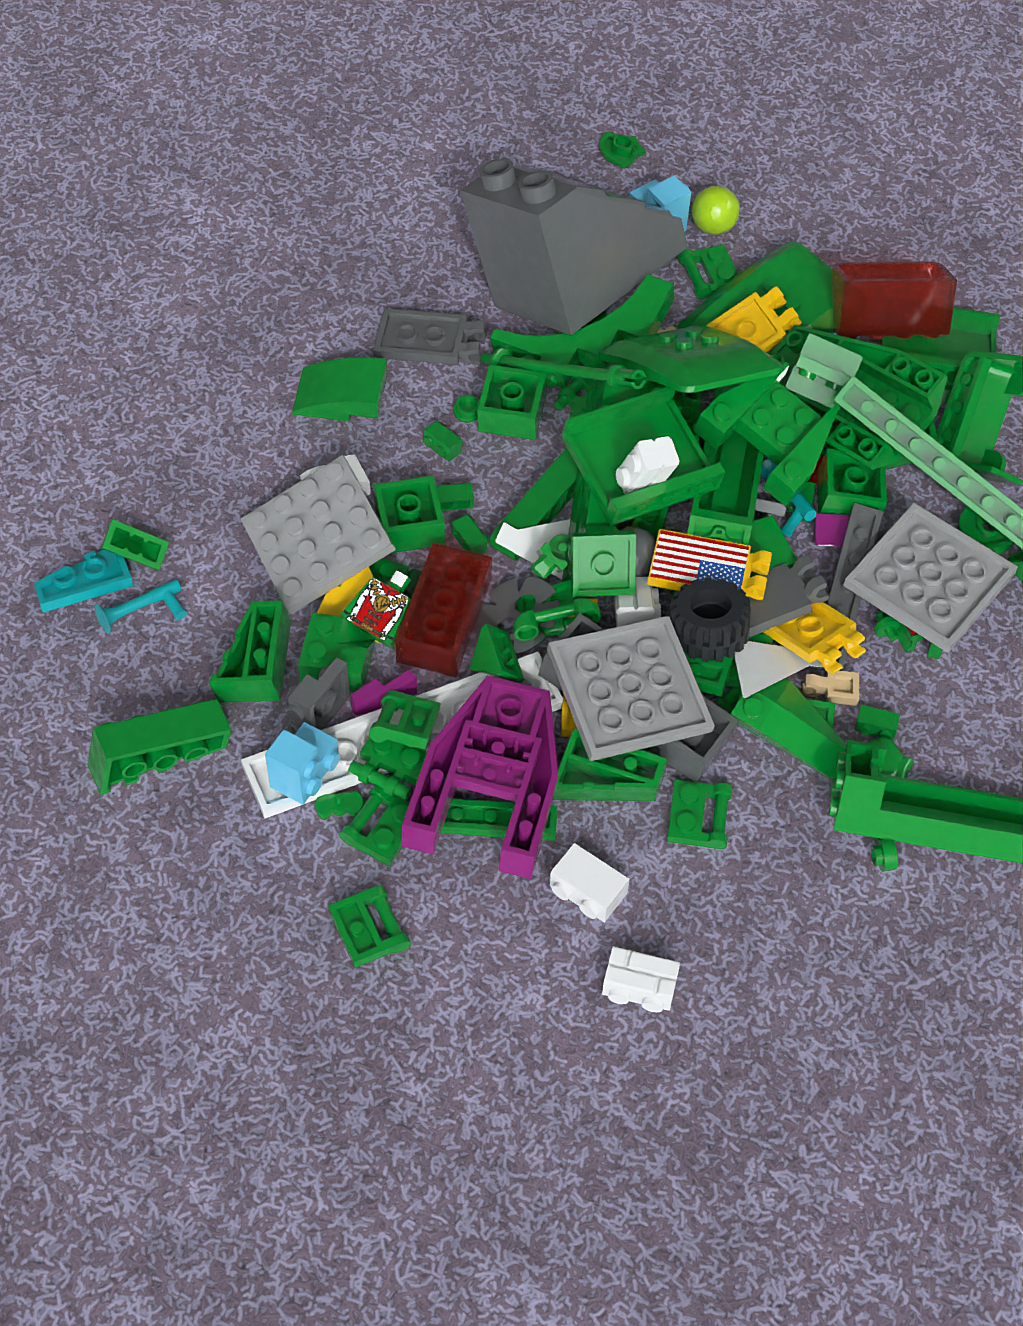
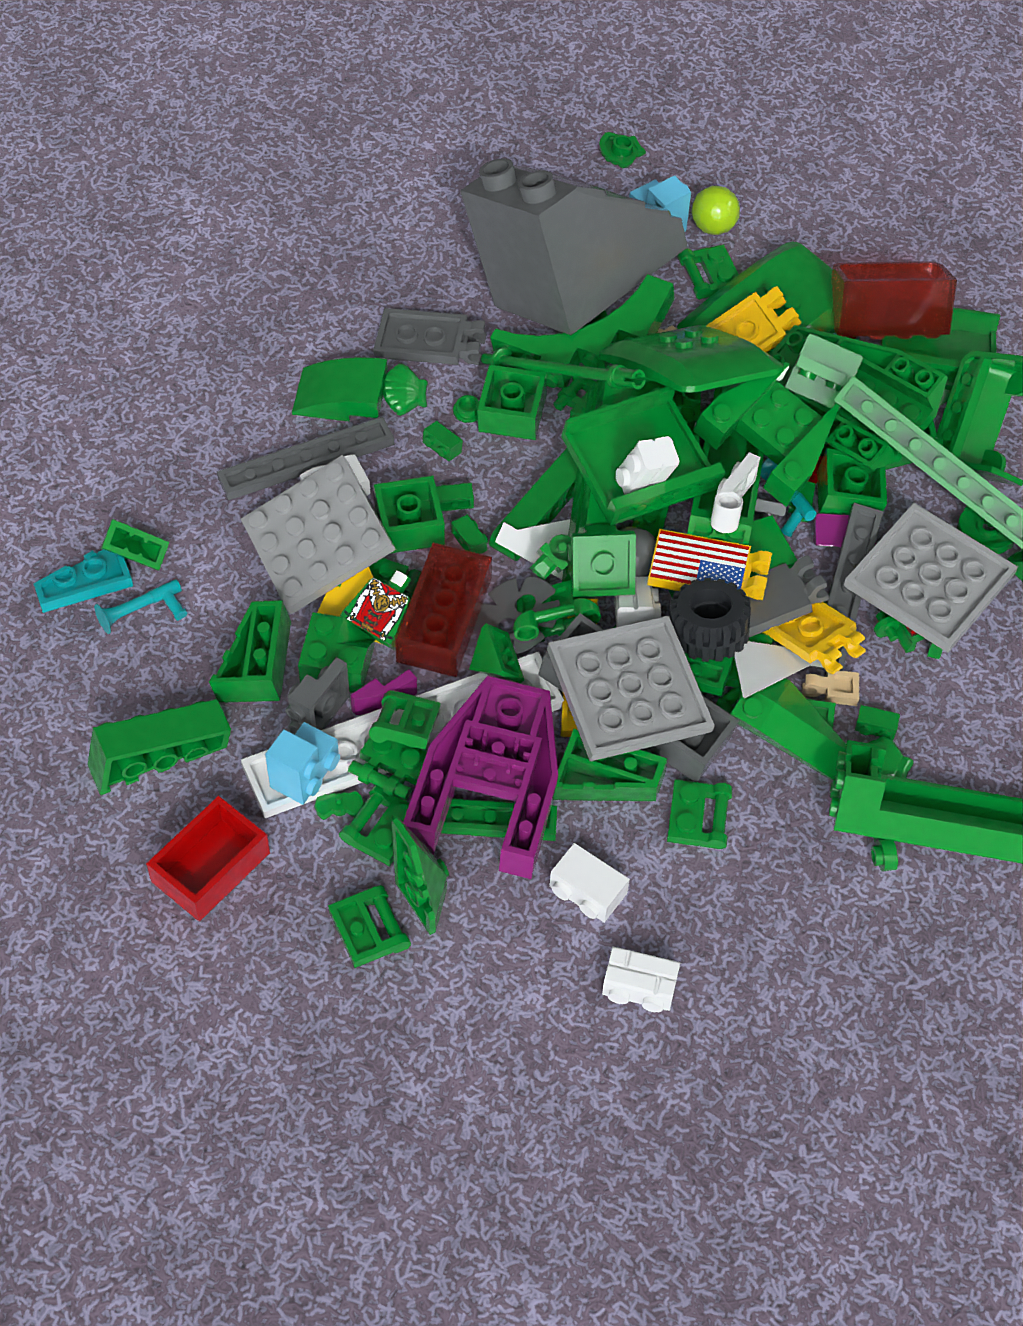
(208, 858): none -> red piece
(296, 460): none -> dark grey plate
(404, 390): none -> green animal
(419, 875): none -> green wedge
(729, 494): none -> white plate

